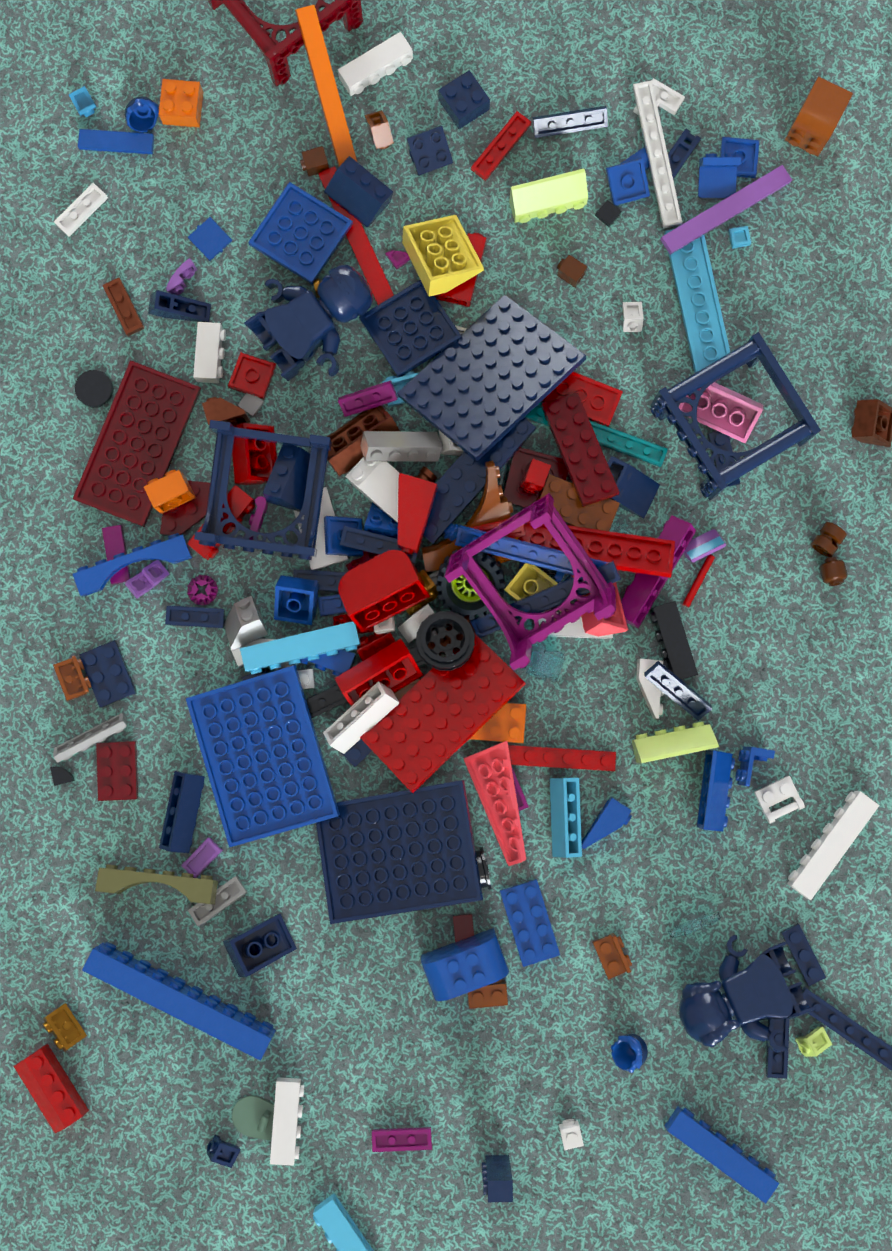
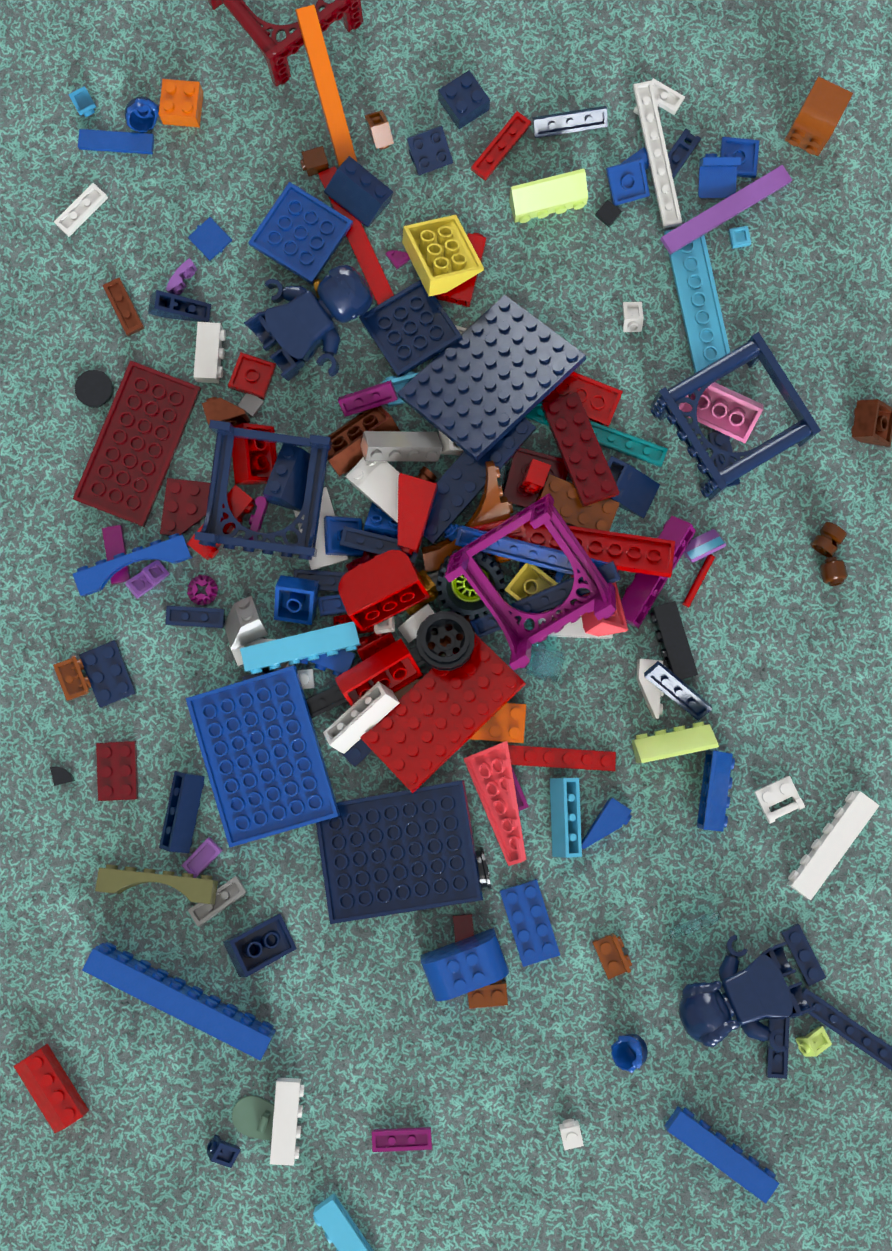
(64, 1027): pearl gold bracket -> none
(85, 740): light grey plate -> none
(169, 491): orange brick -> none
(375, 64): white brick -> none
(497, 1178): dark blue brick -> none
(571, 270): reddish brown brick -> none
(747, 757): blue bracket -> none

